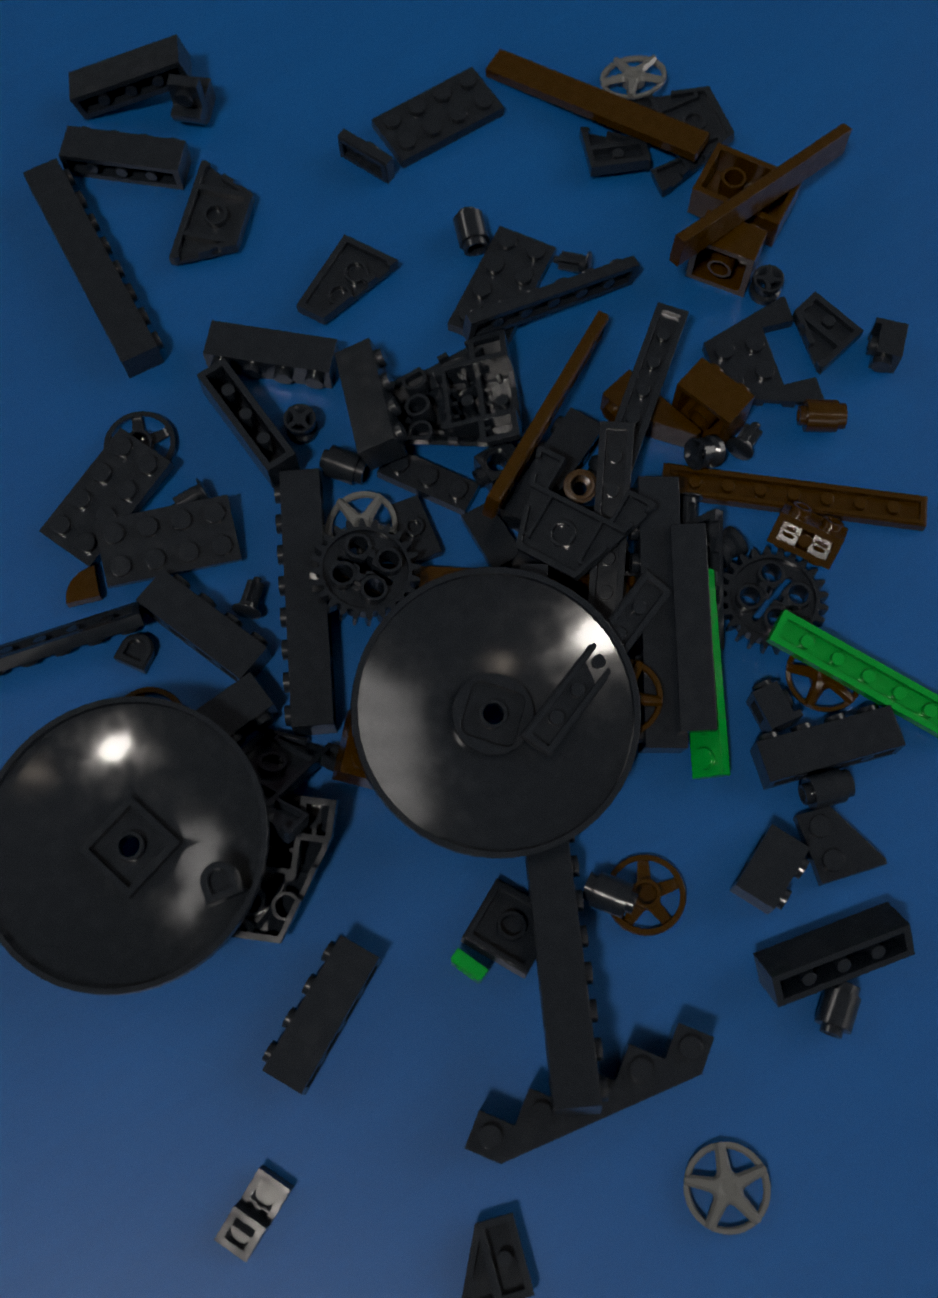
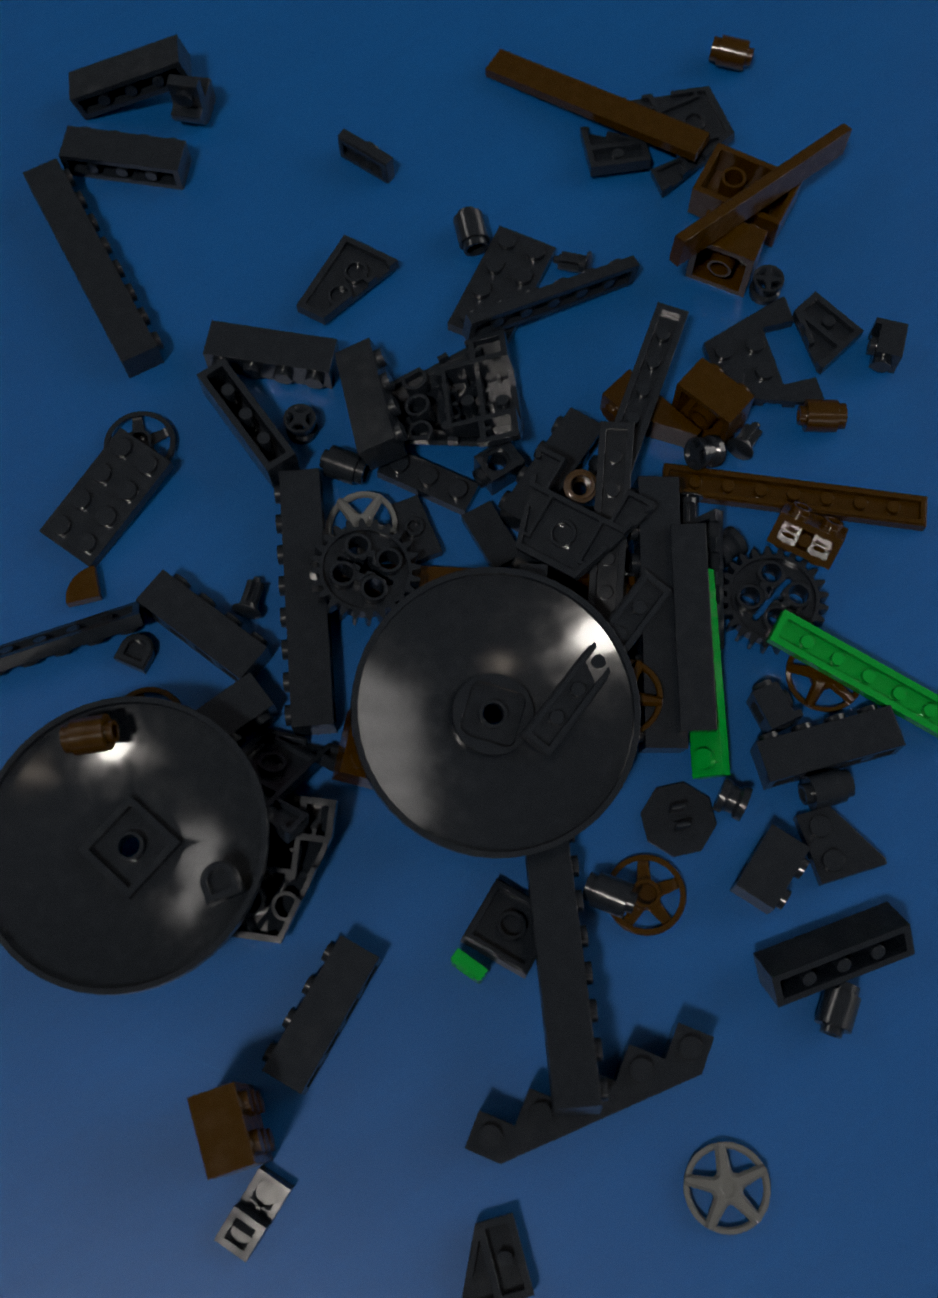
(89, 735): none -> dark brown brick
(167, 539): black plate -> none
(194, 493): black piece -> none
(212, 218): black wing -> none
(231, 1129): none -> dark brown brick
(437, 117): black plate -> none
(544, 416): dark brown tile -> none
(633, 77): dark grey wheel -> none
(678, 819): none -> black piece
(731, 52): none -> dark brown brick
(732, 799): none -> black wheel

